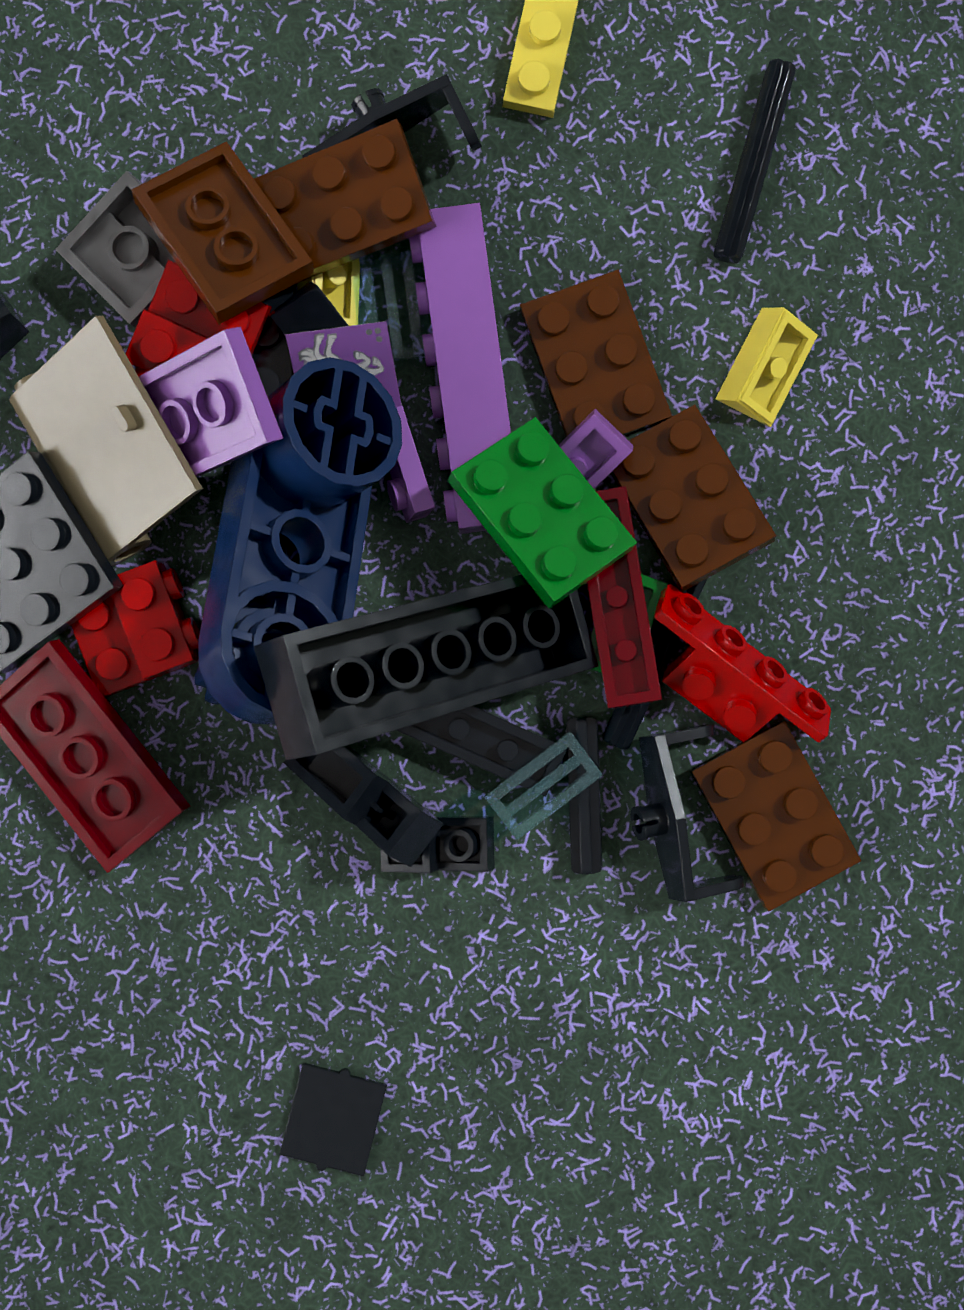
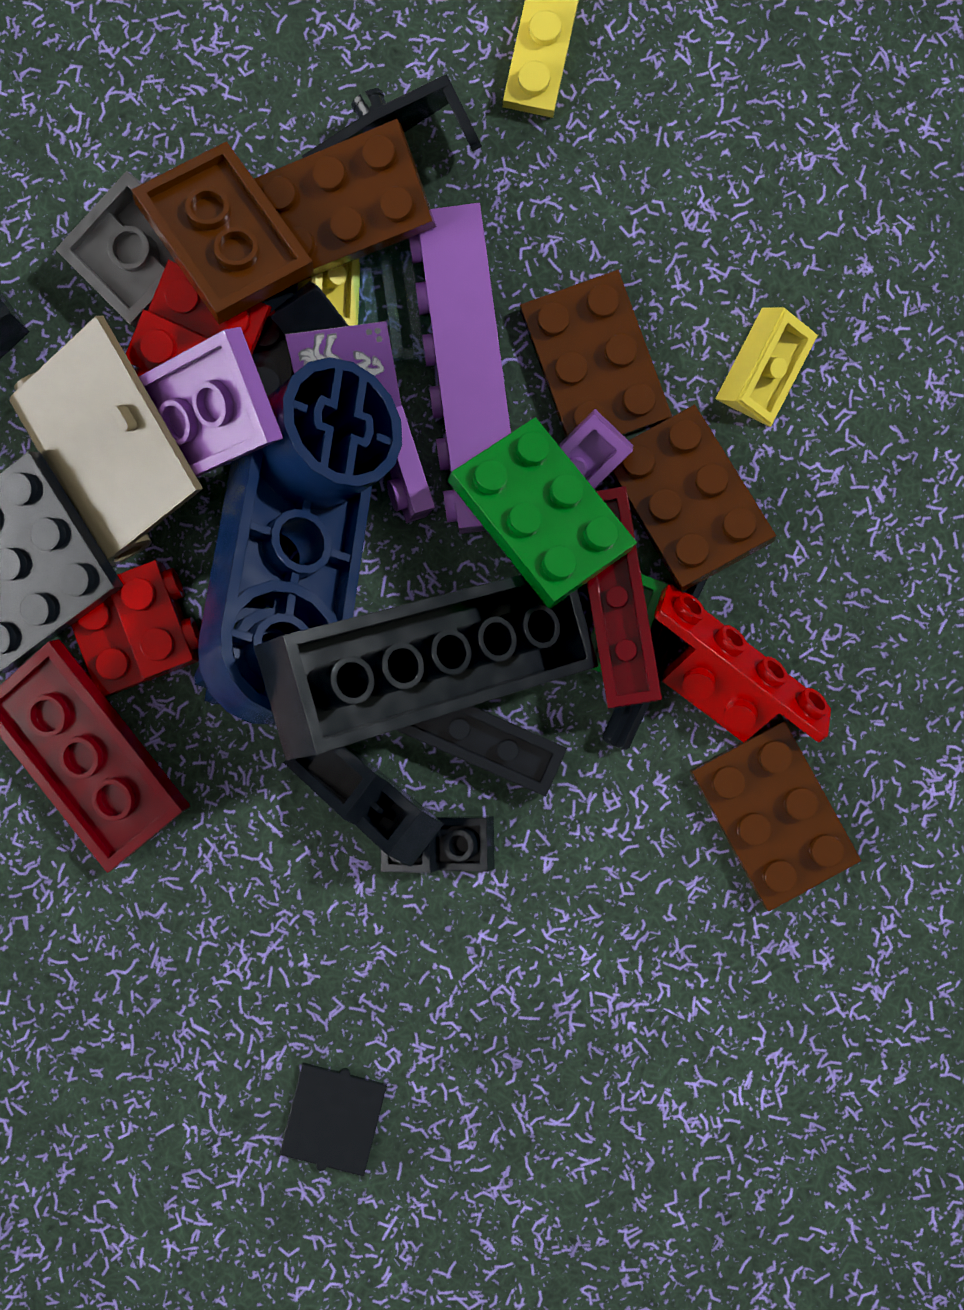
(579, 757): clear light blue tile -> none
(586, 806): black axle -> none
(667, 819): black piece -> none
(754, 161): black axle -> none

